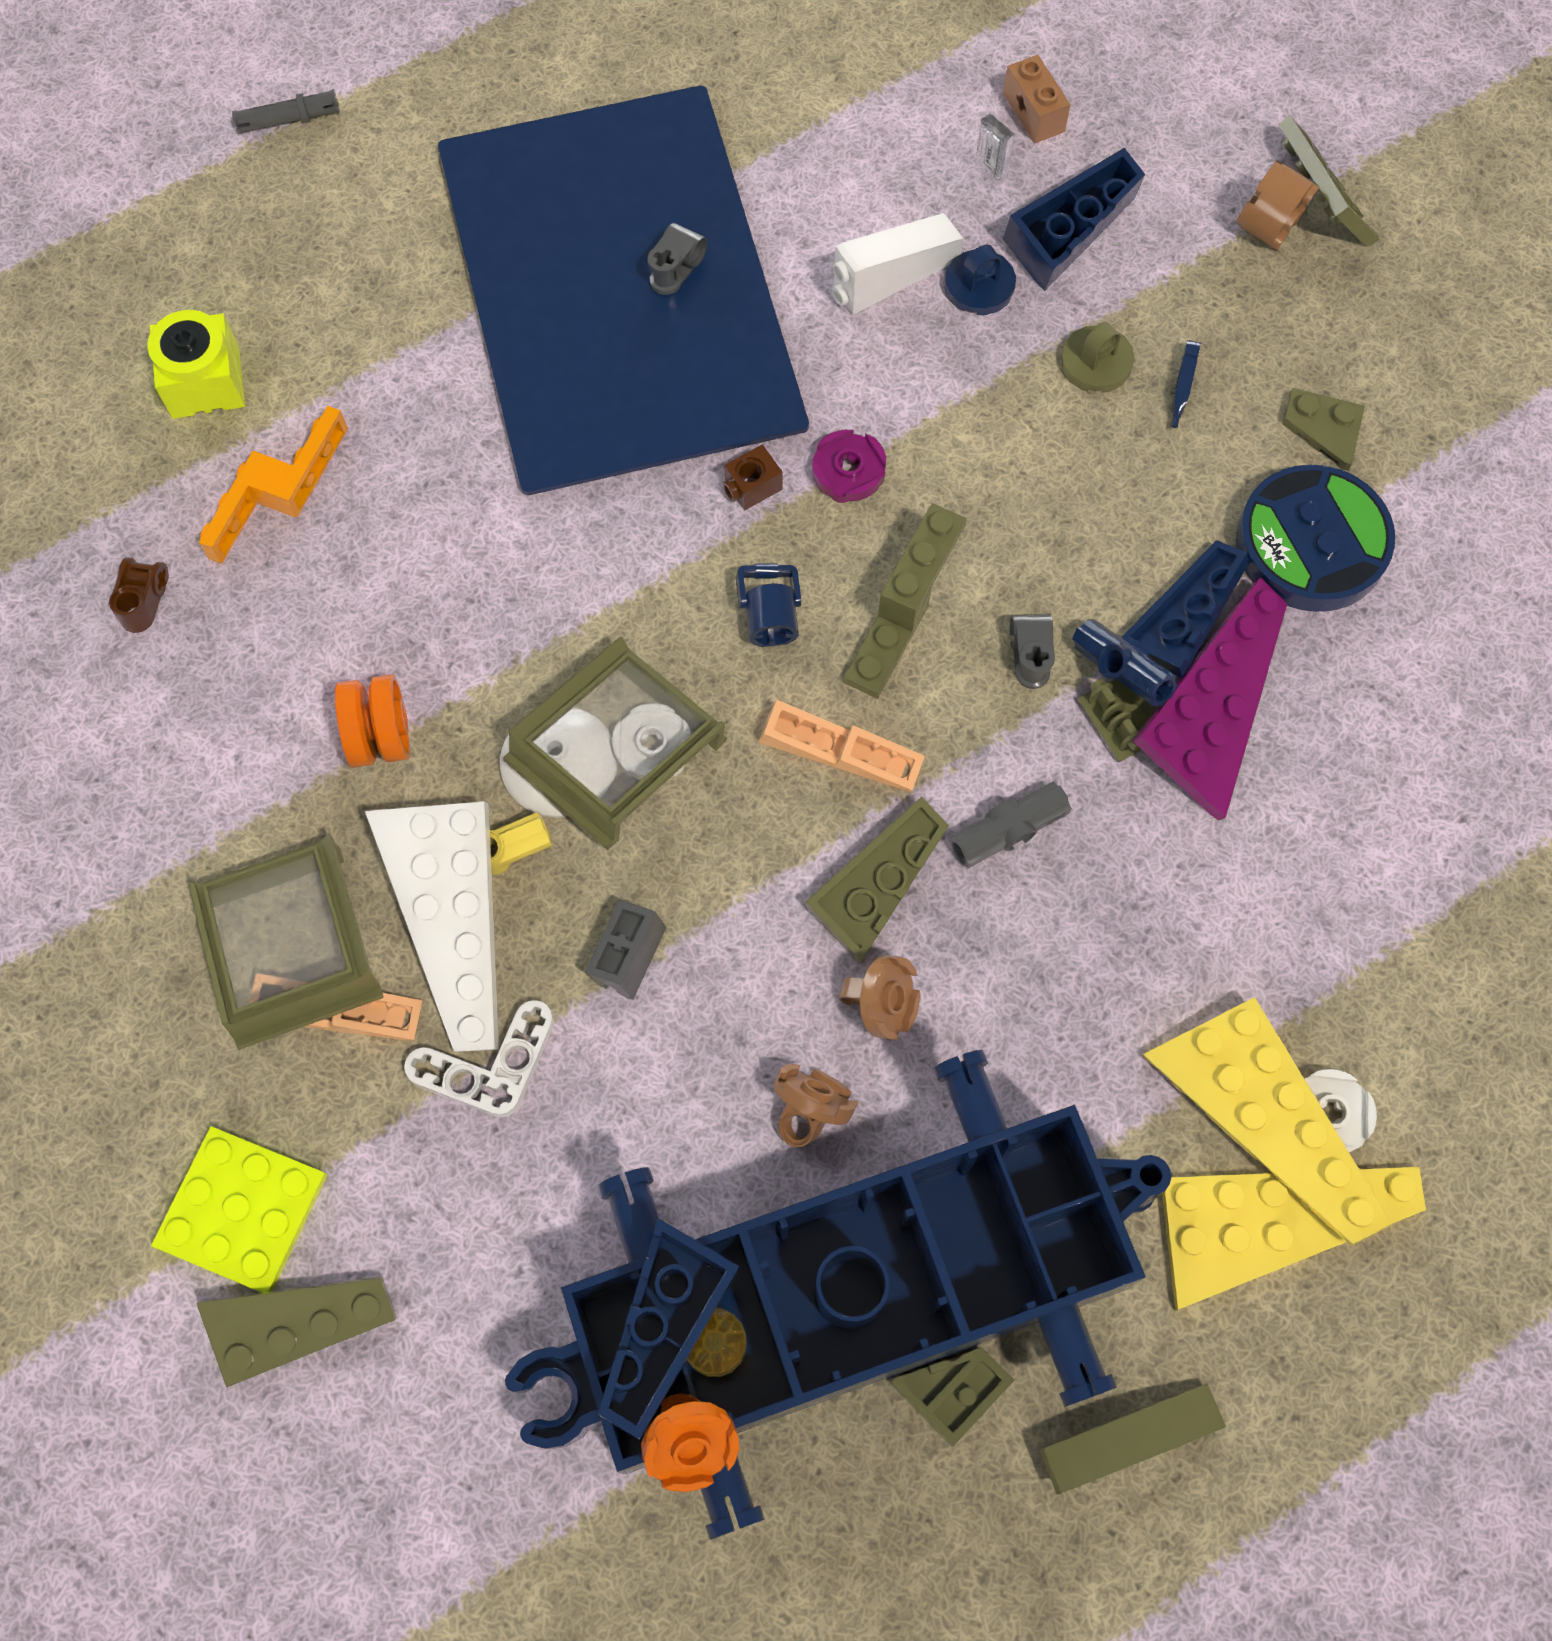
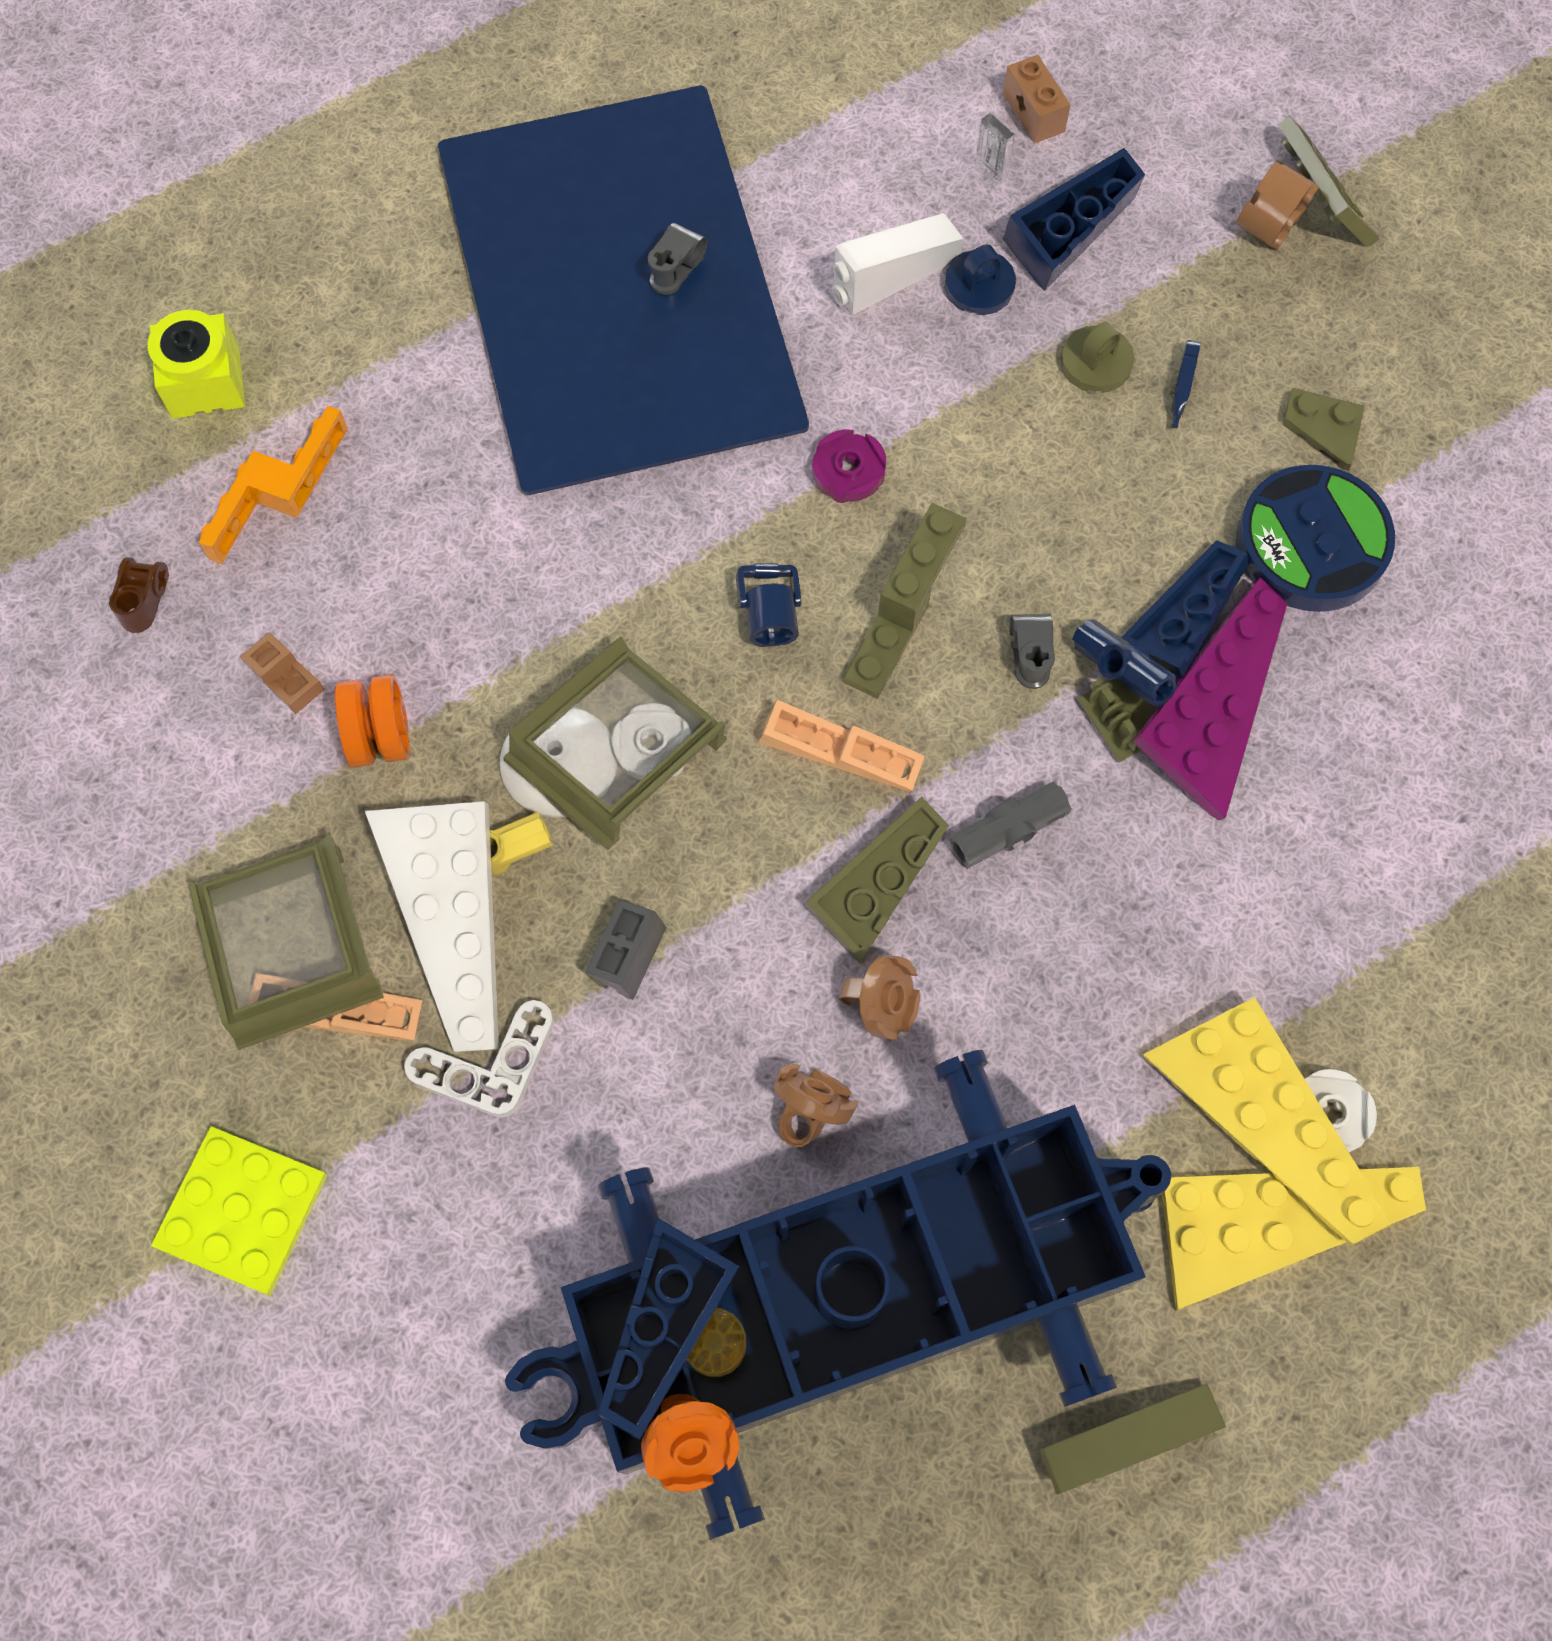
(278, 1327): olive wing -> none
(282, 673): none -> medium nougat slope
(286, 111): dark grey pin -> none
(756, 465): reddish brown brick -> none
(954, 1391): olive wing -> none

